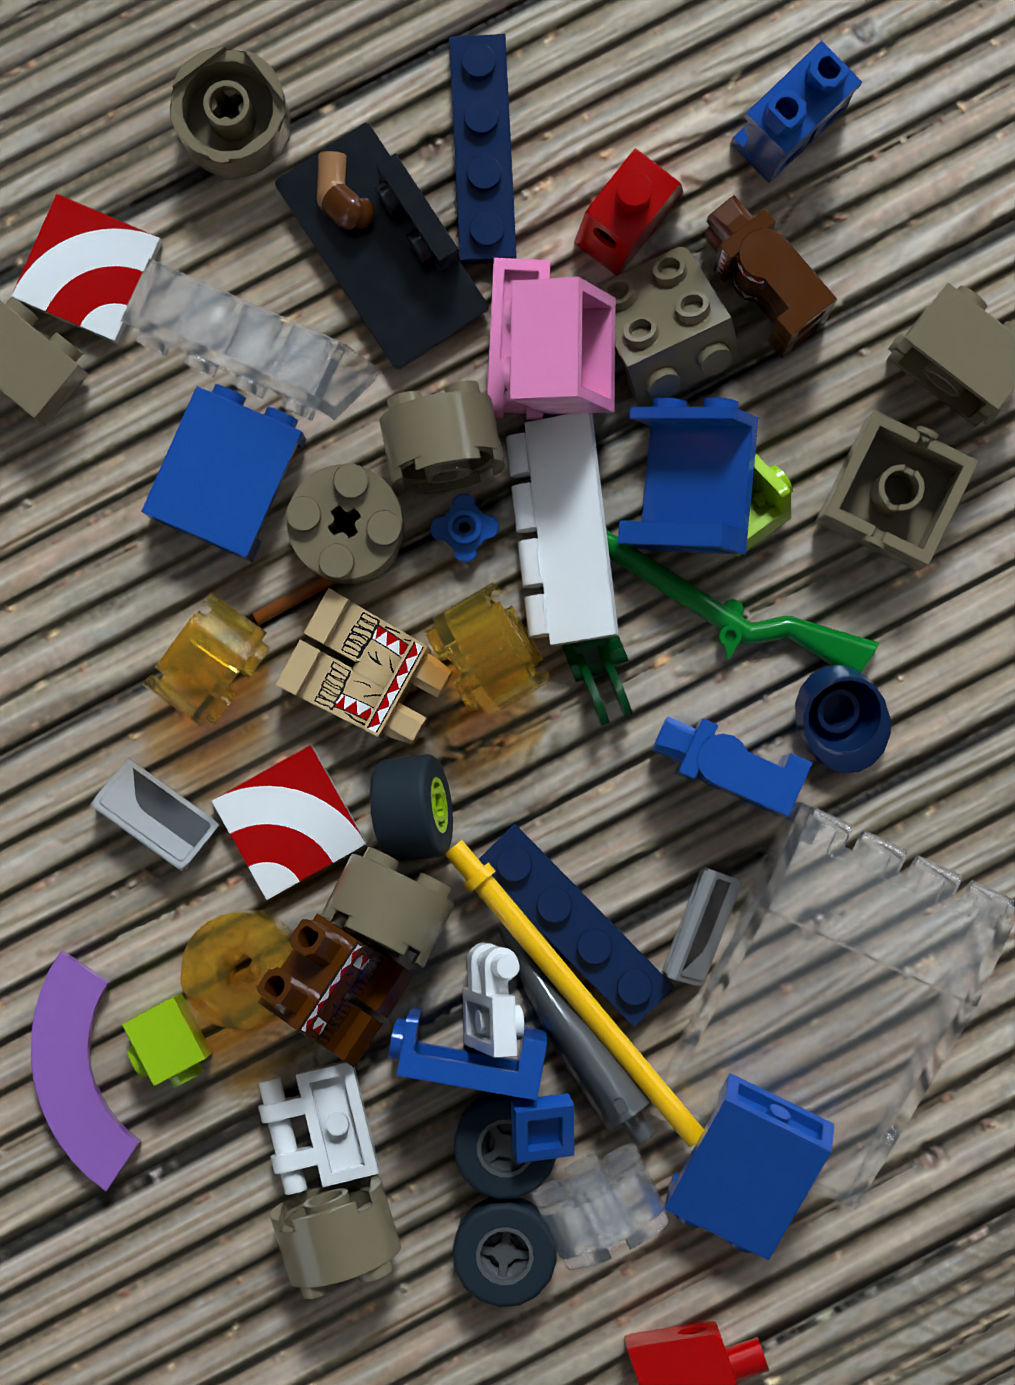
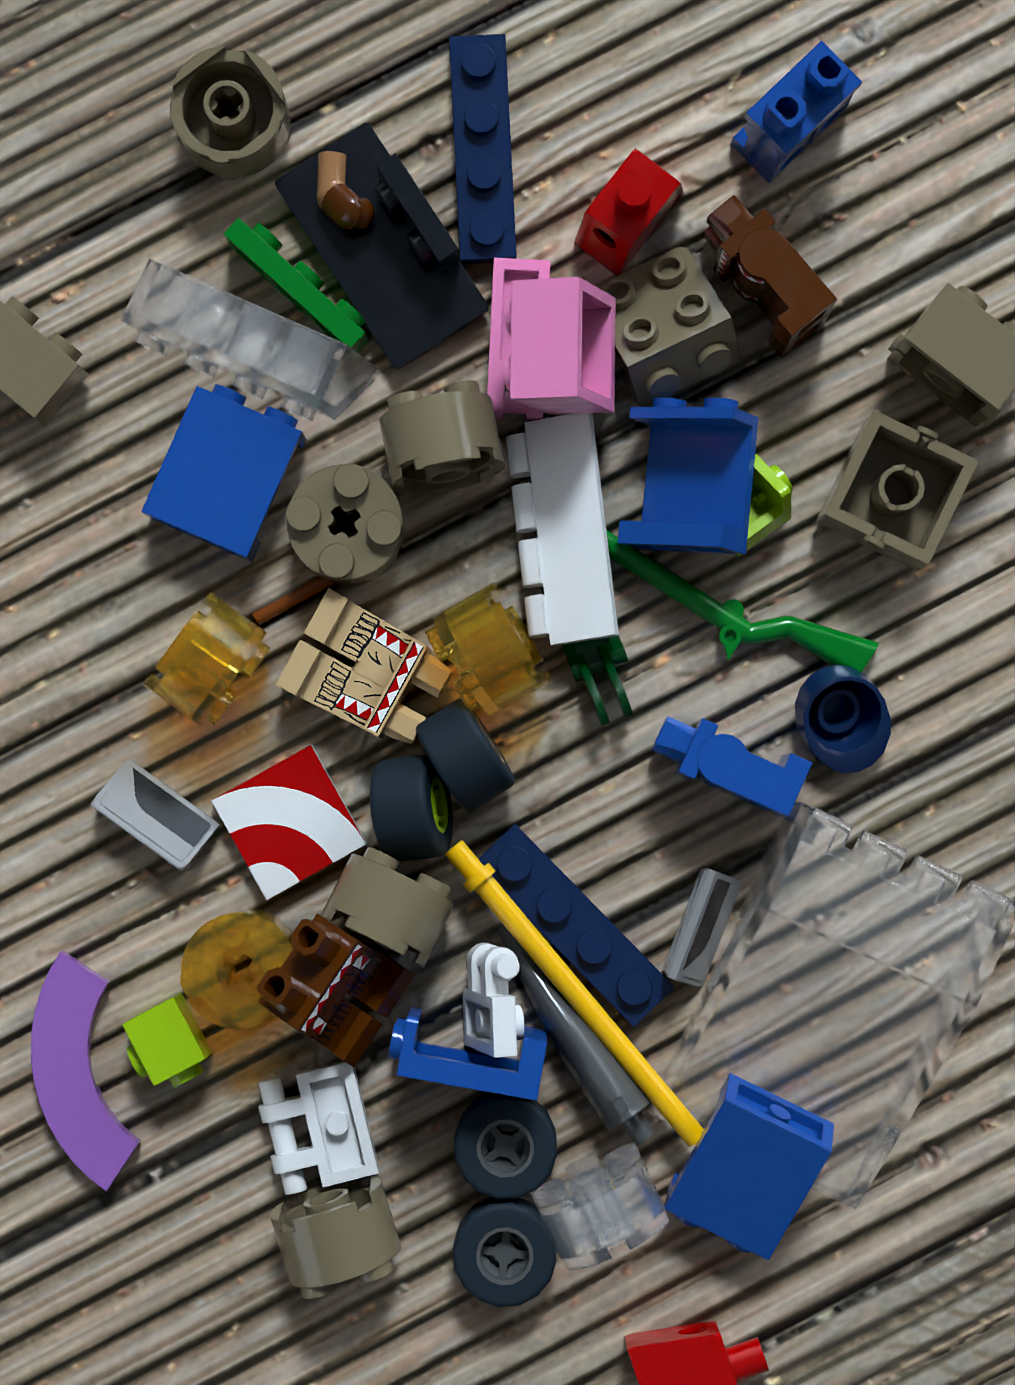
(85, 268): tile -> none
(297, 284): none -> green plate
(464, 511): blue plate -> none
(465, 755): none -> black wheel
(542, 1128): blue plate -> none

